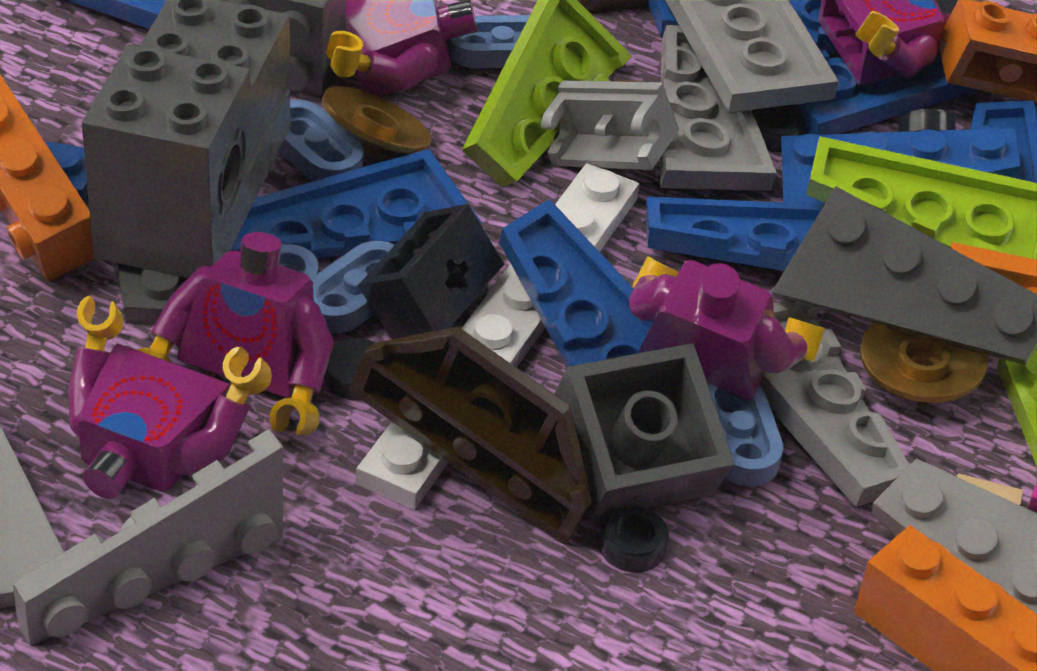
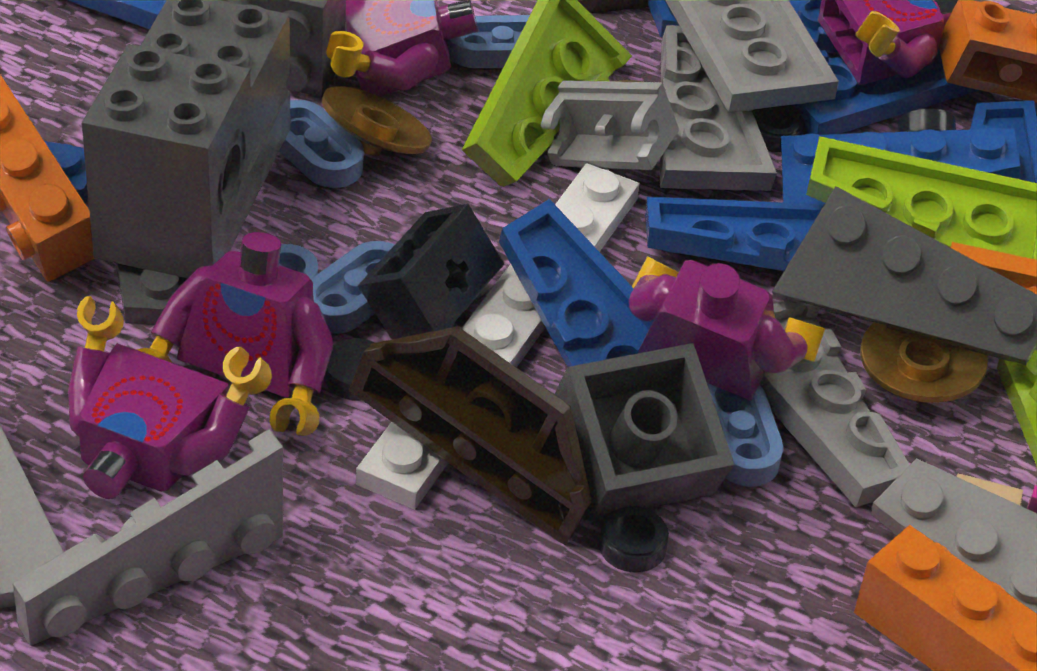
(354, 206): blue wing -> none

